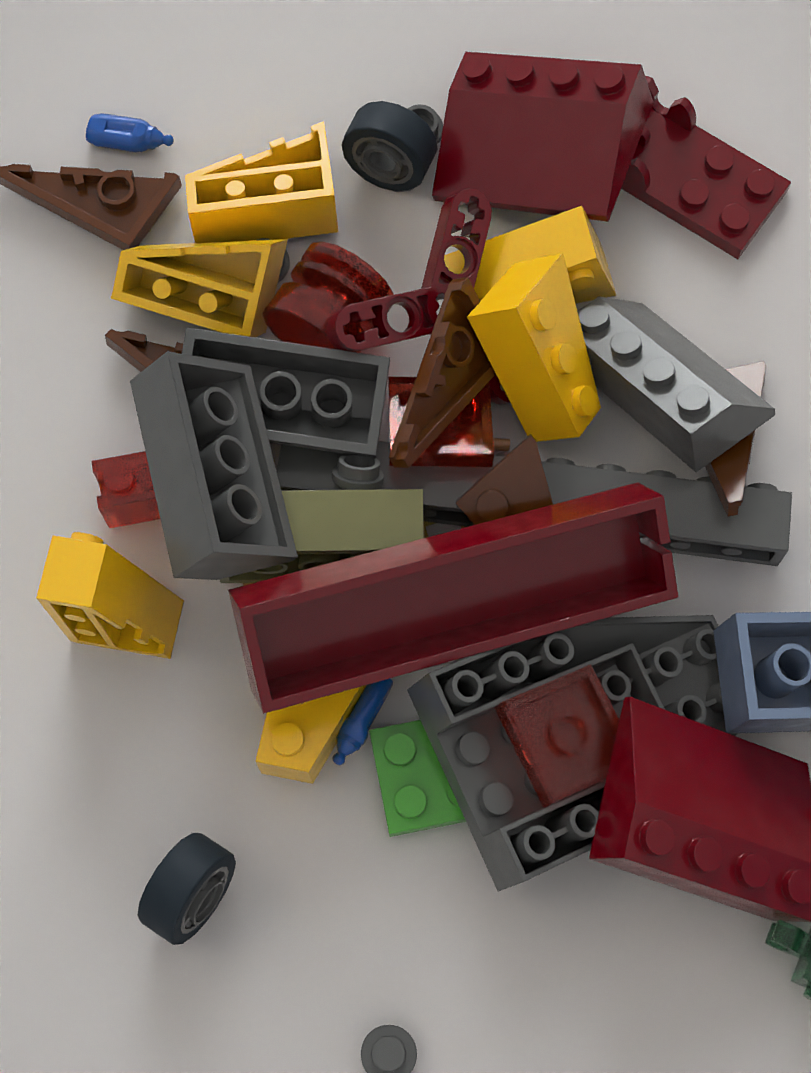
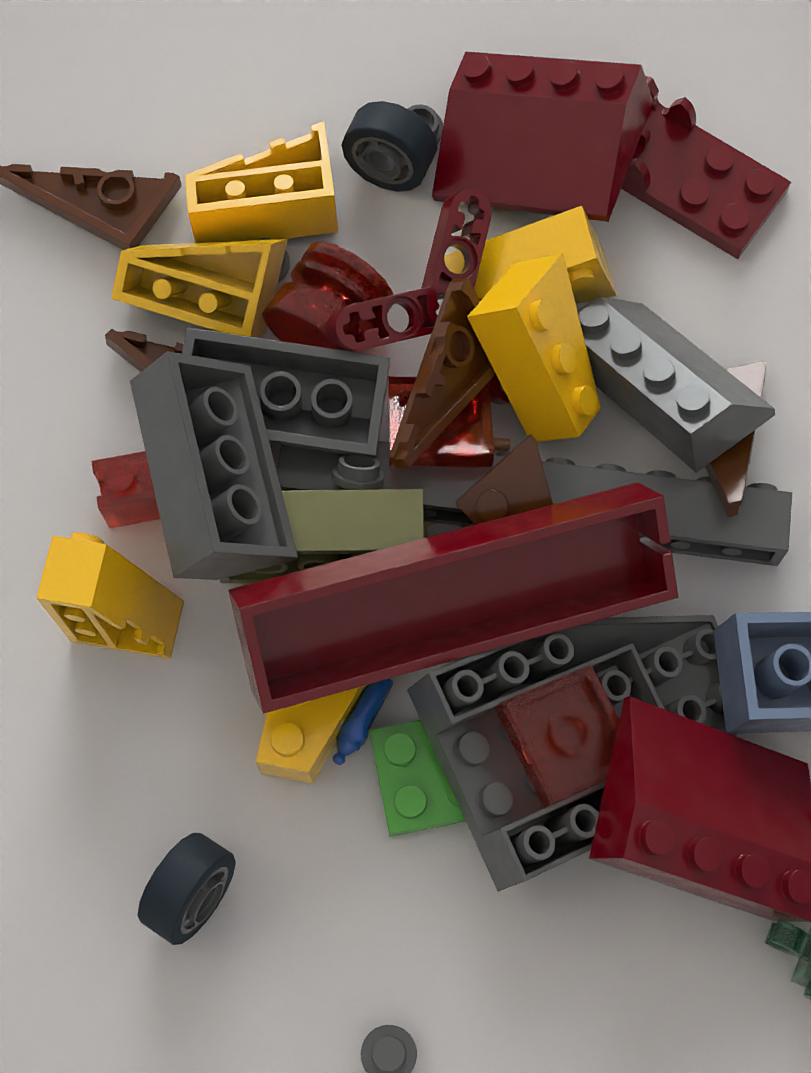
(124, 133): blue piece -> none

